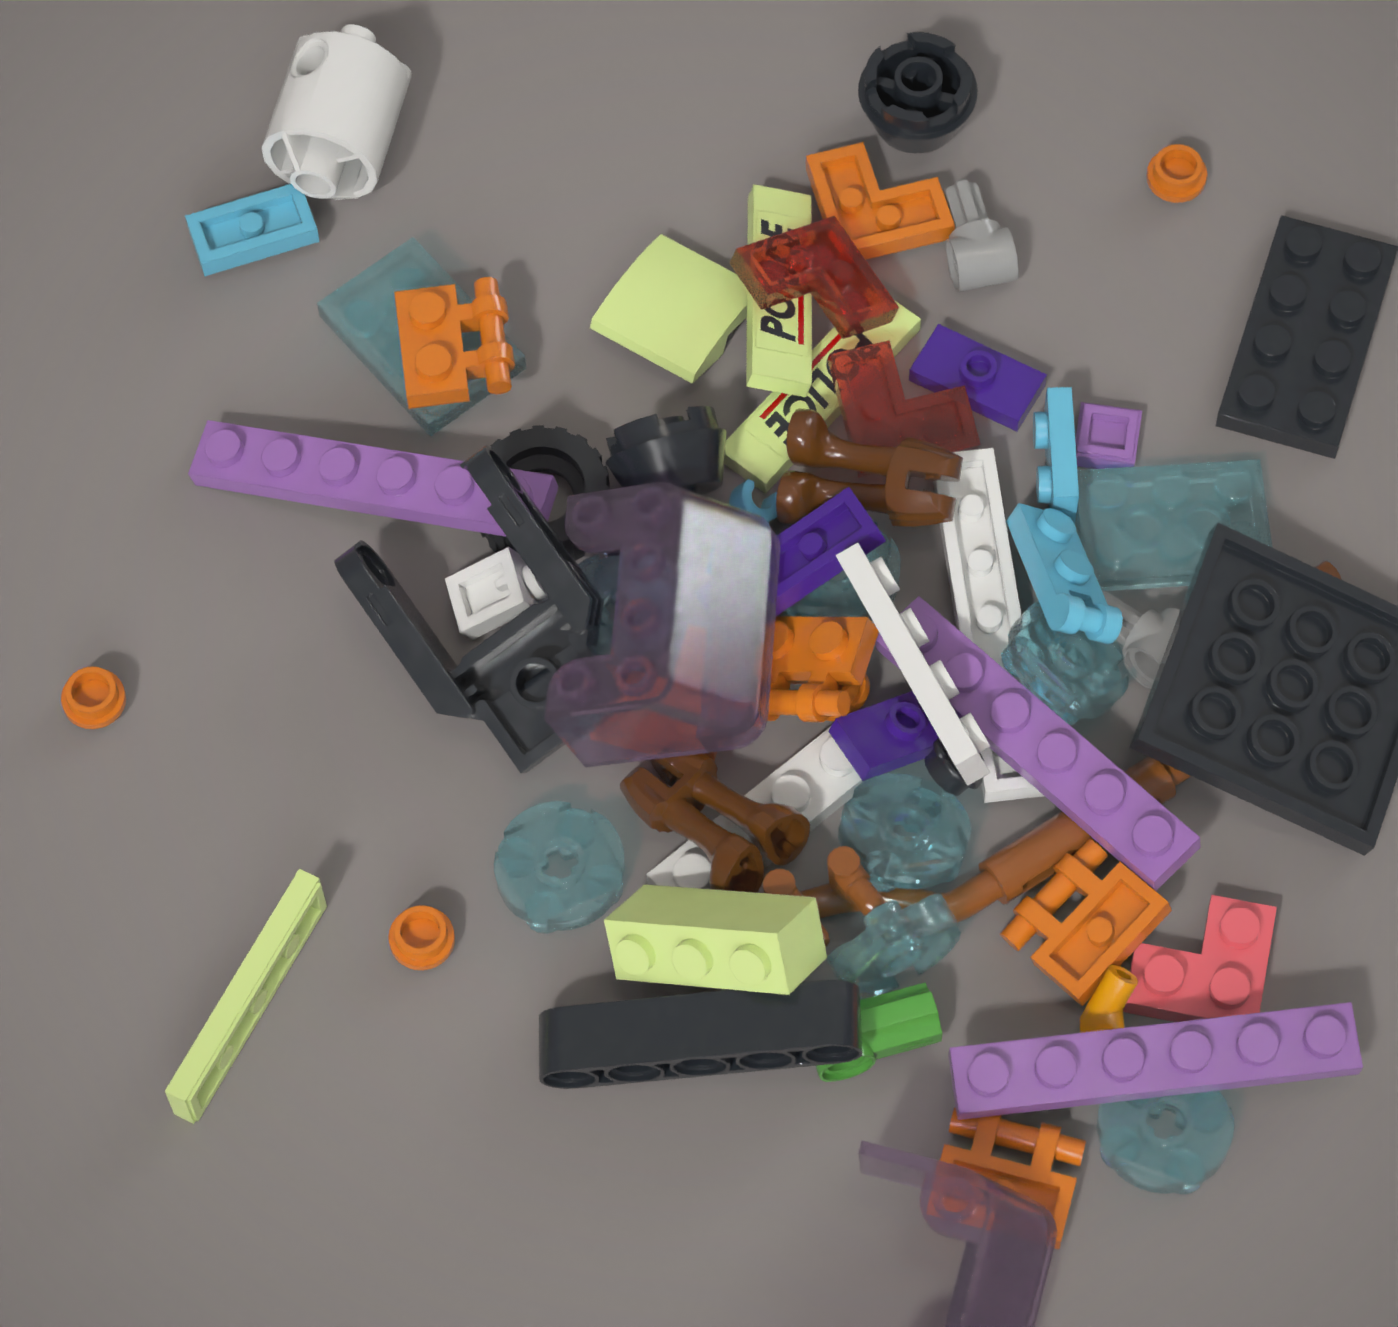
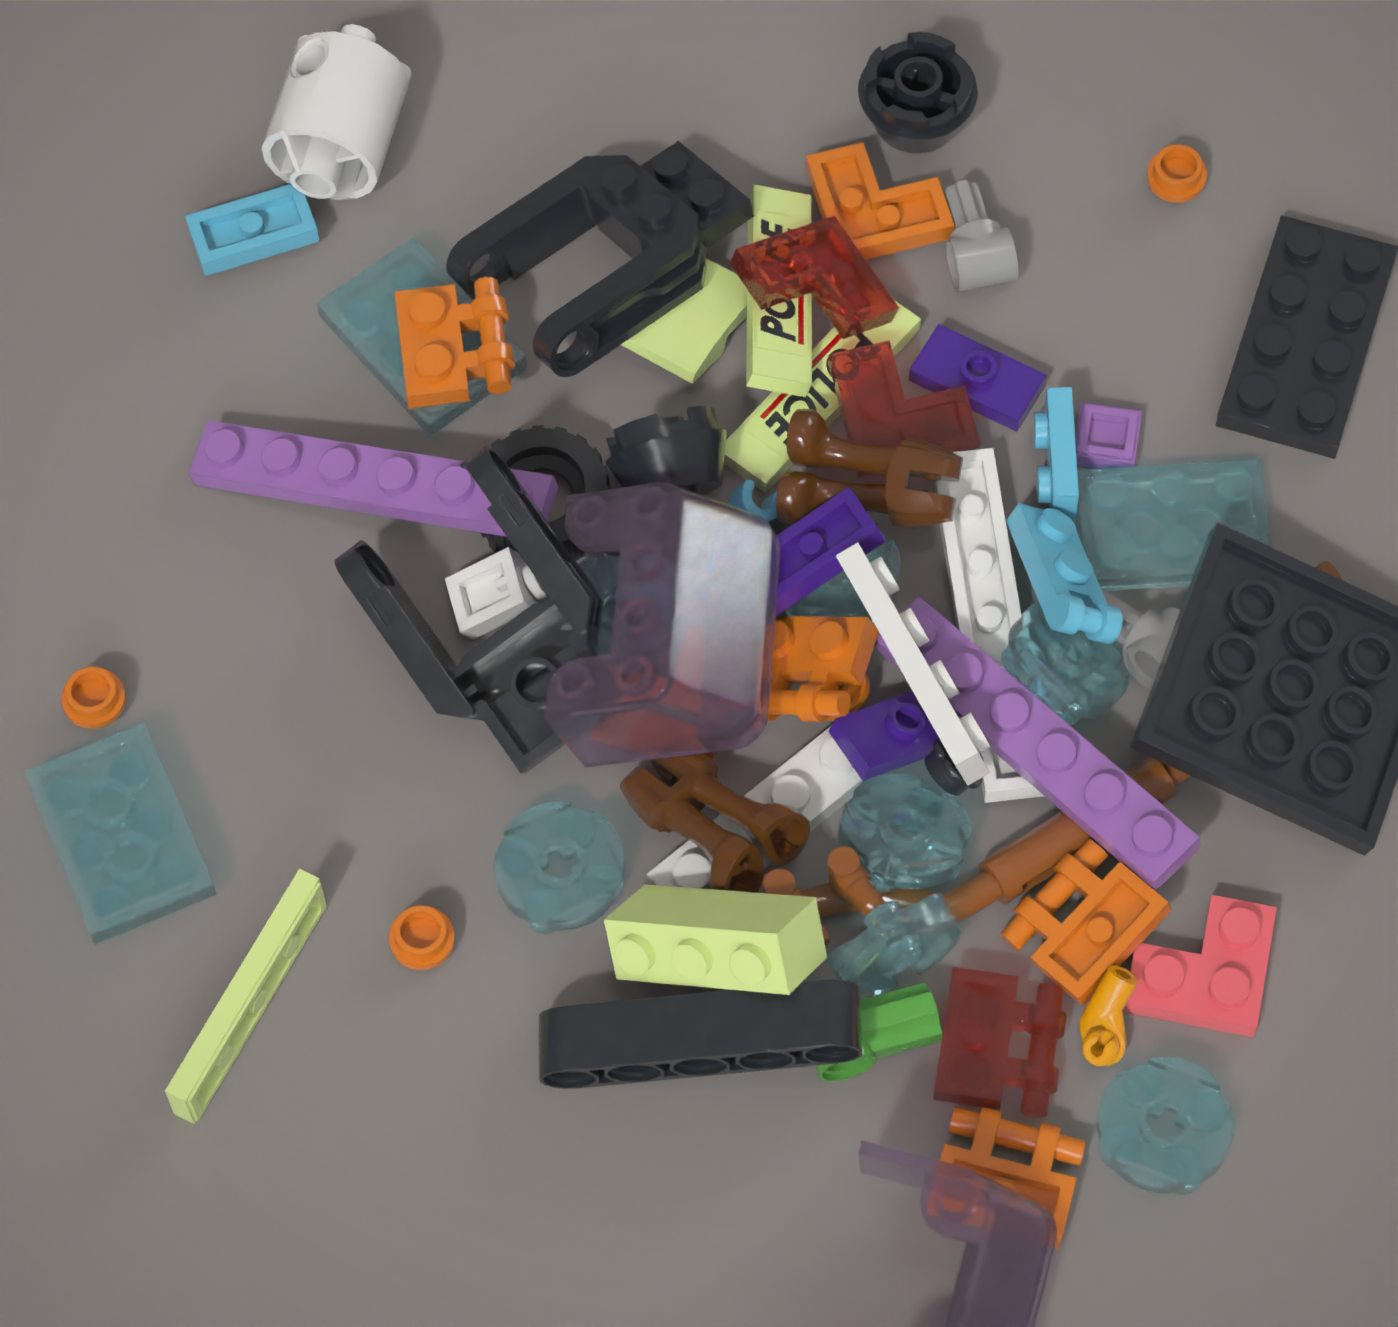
(120, 833): none -> clear light blue plate
(654, 212): none -> black plate
(977, 1041): none -> clear red plate
(1154, 1061): medium lavender plate -> none

